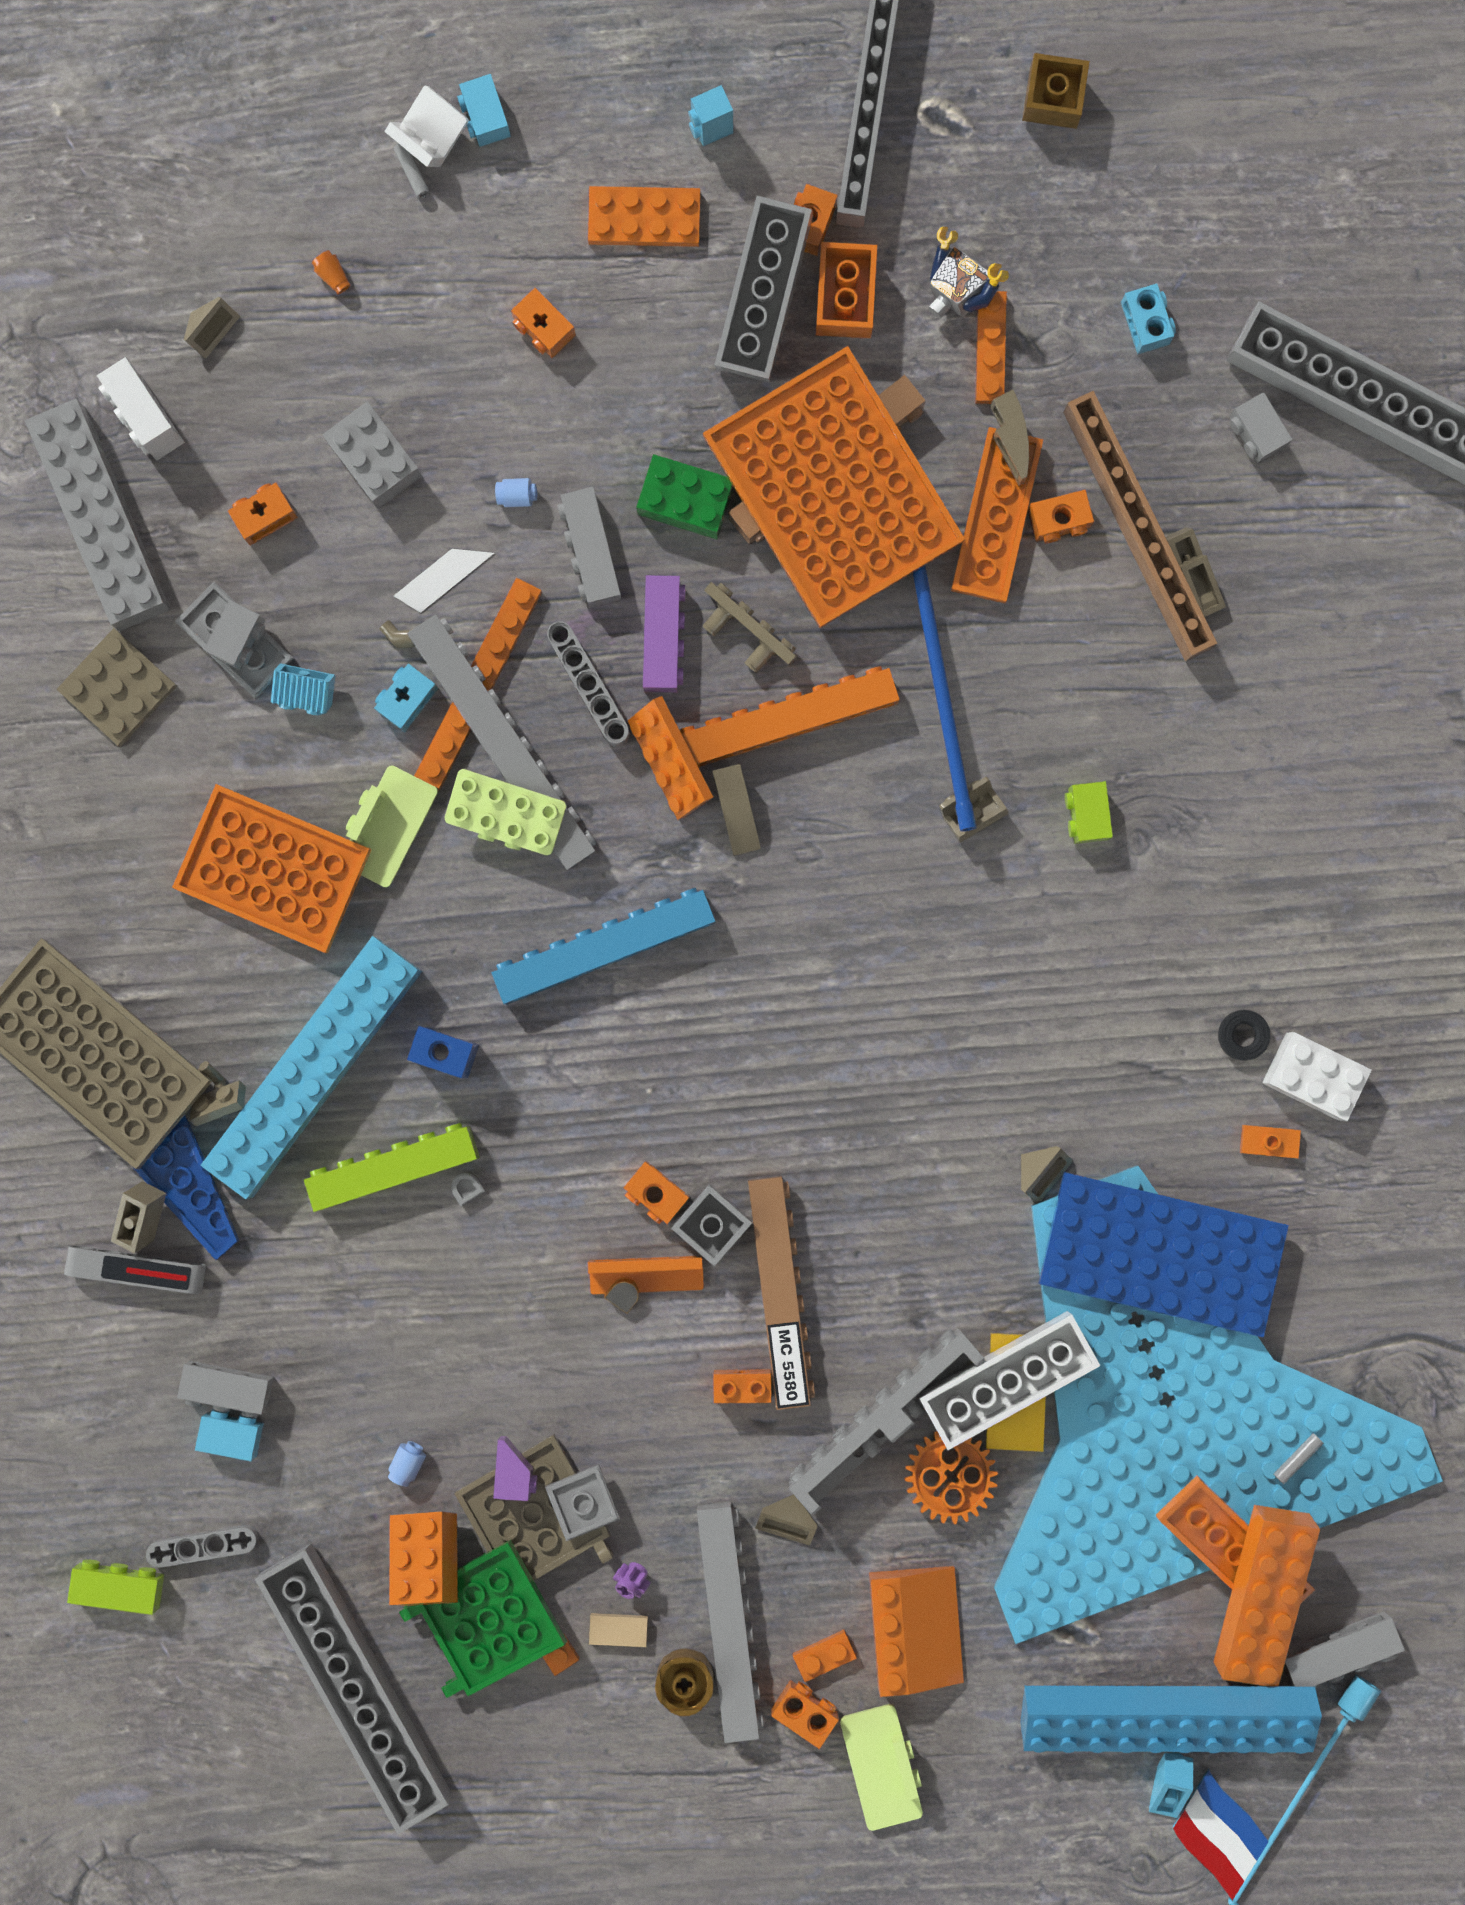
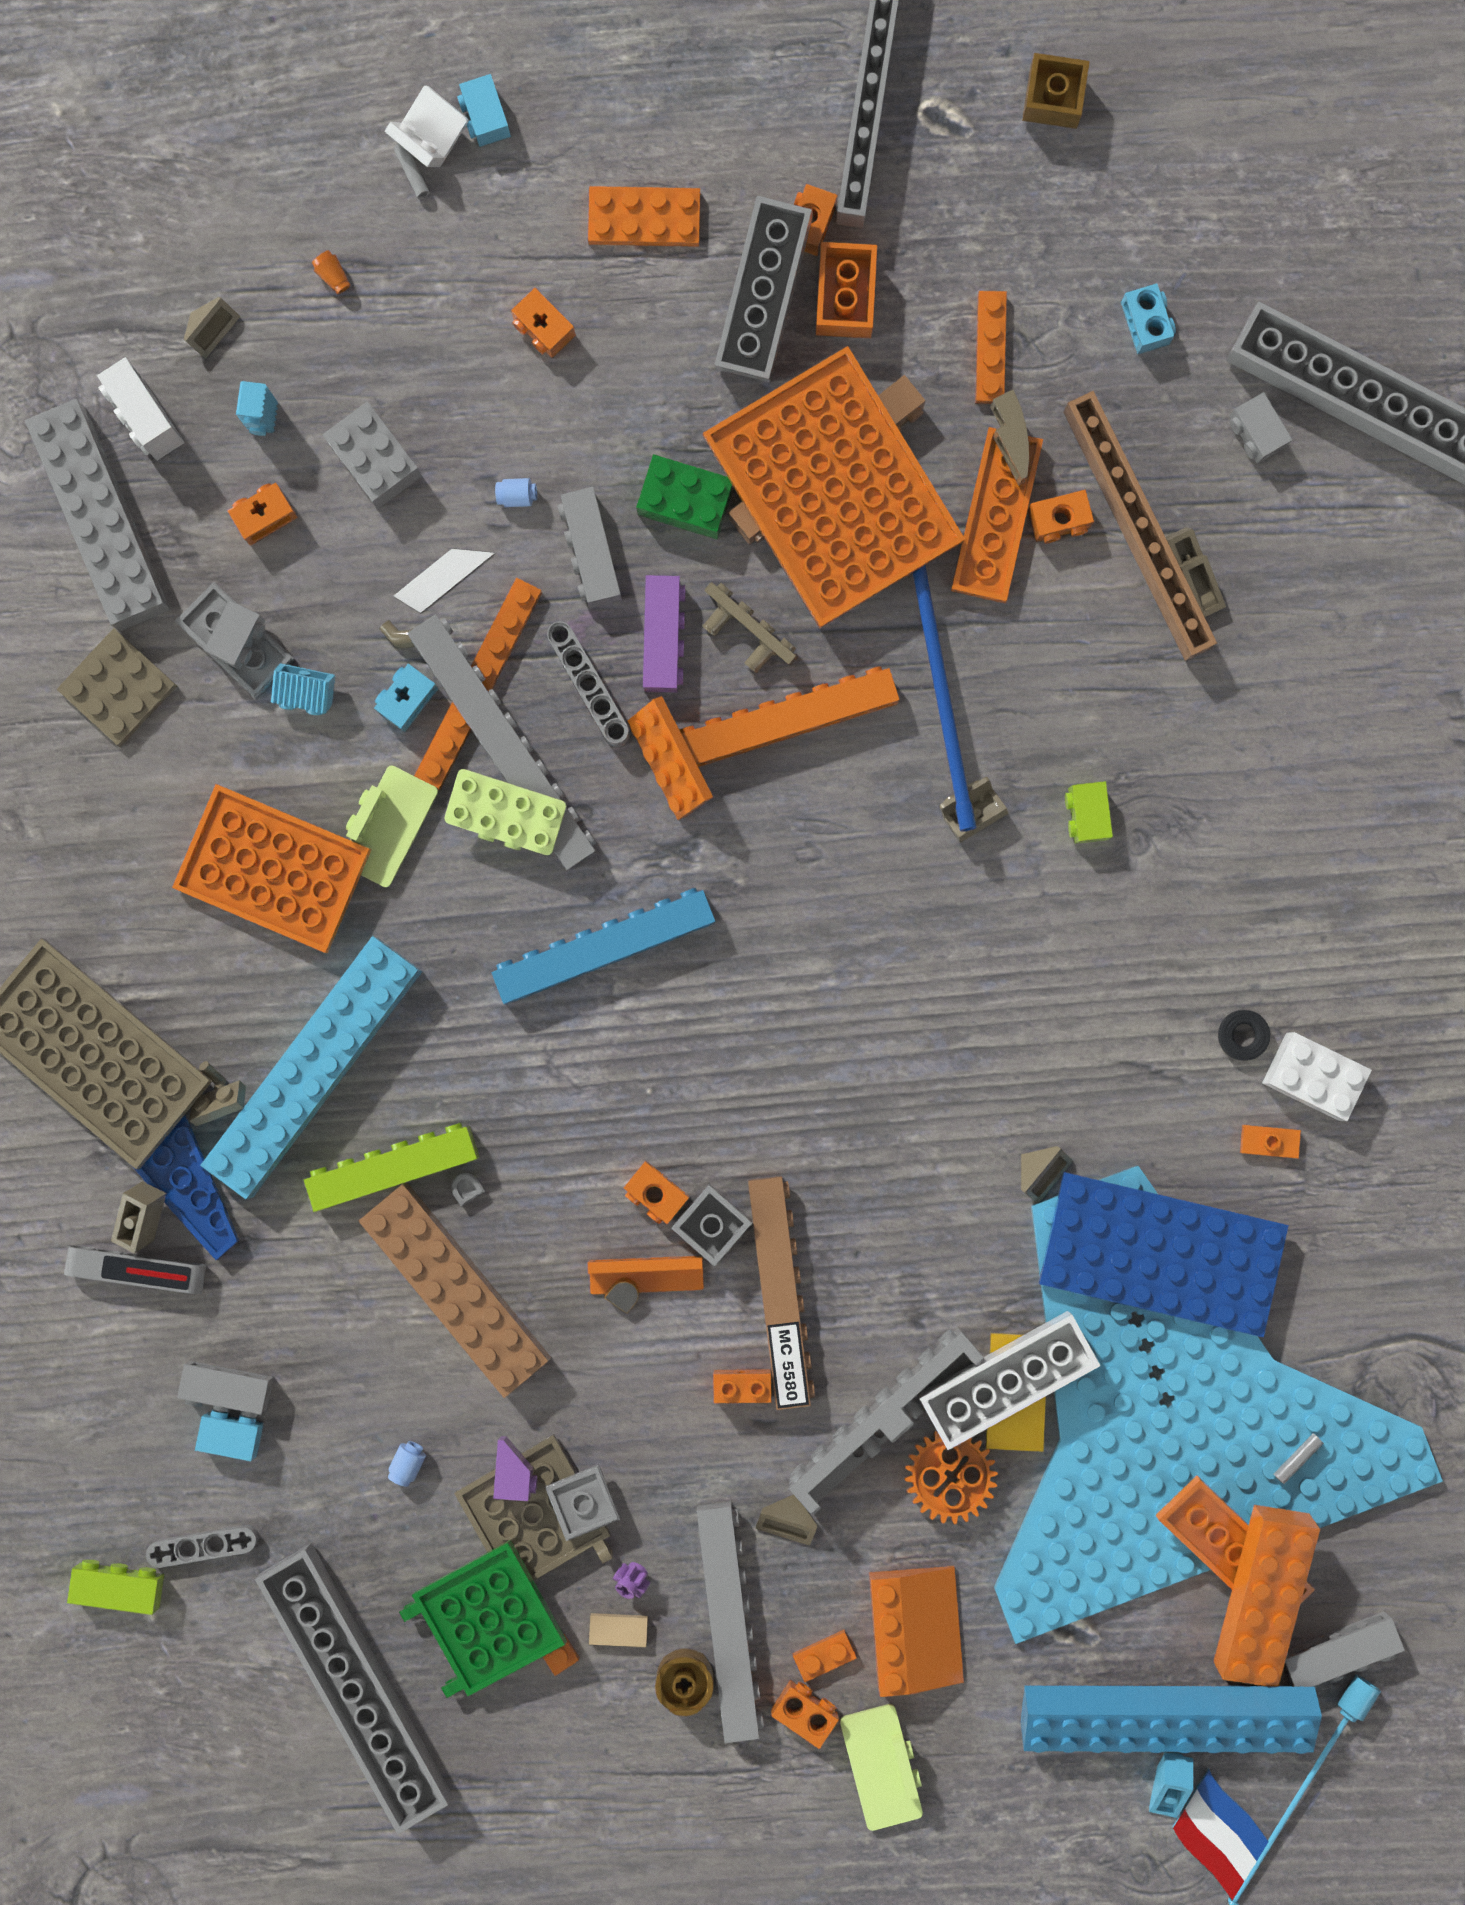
(256, 408): none -> medium azure brick
(423, 1559): orange brick -> none
(455, 1289): none -> medium nougat brick
(460, 1055): blue piece -> none
(711, 116): medium azure brick -> none
(736, 809): dark tan slope -> none
(959, 280): torso -> none

